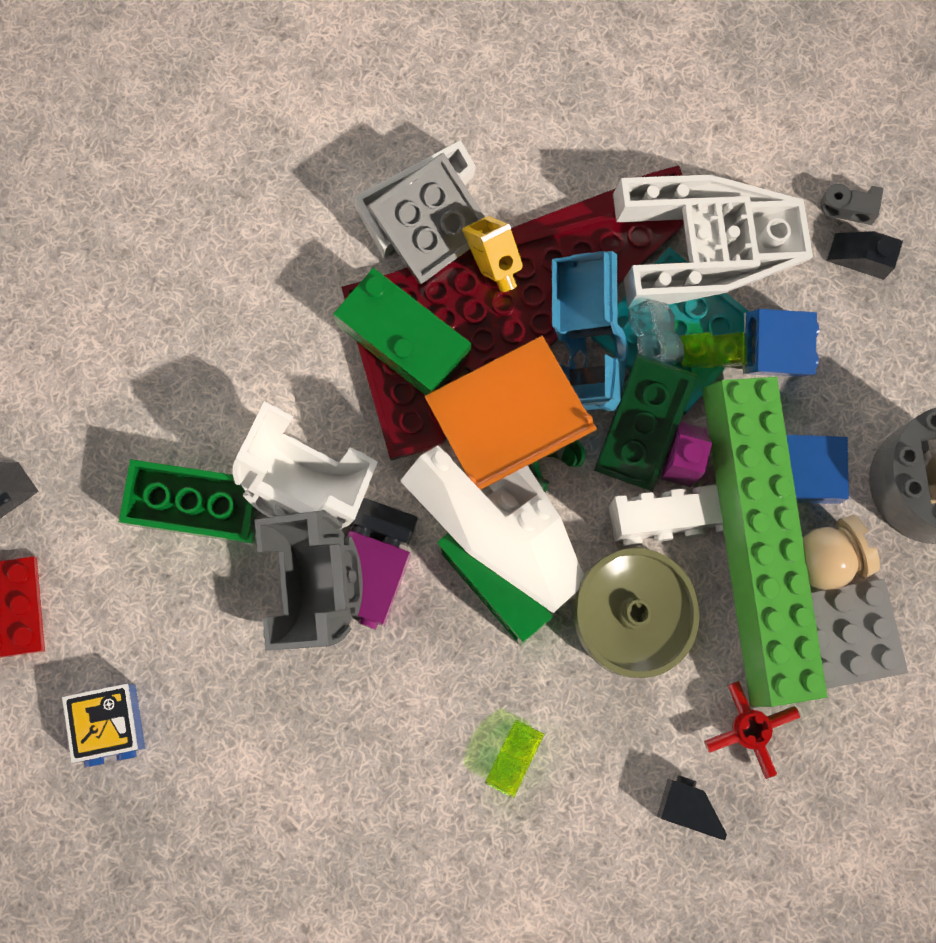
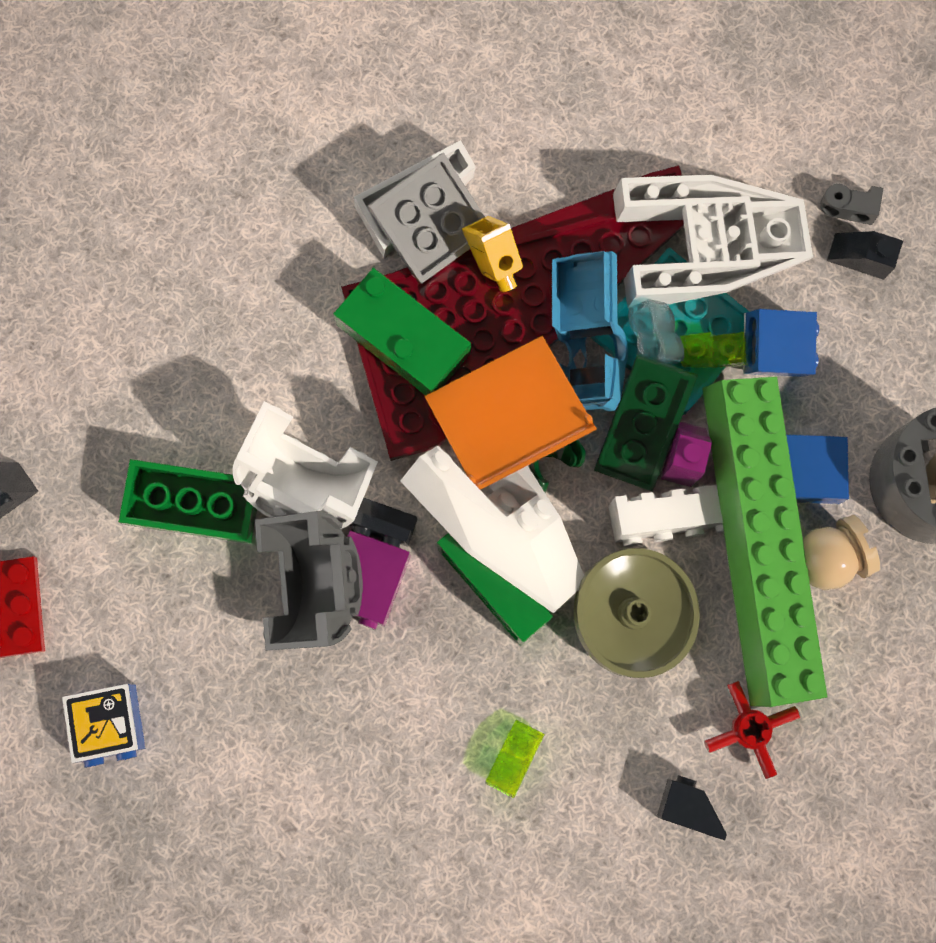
(857, 634): light grey plate -> none

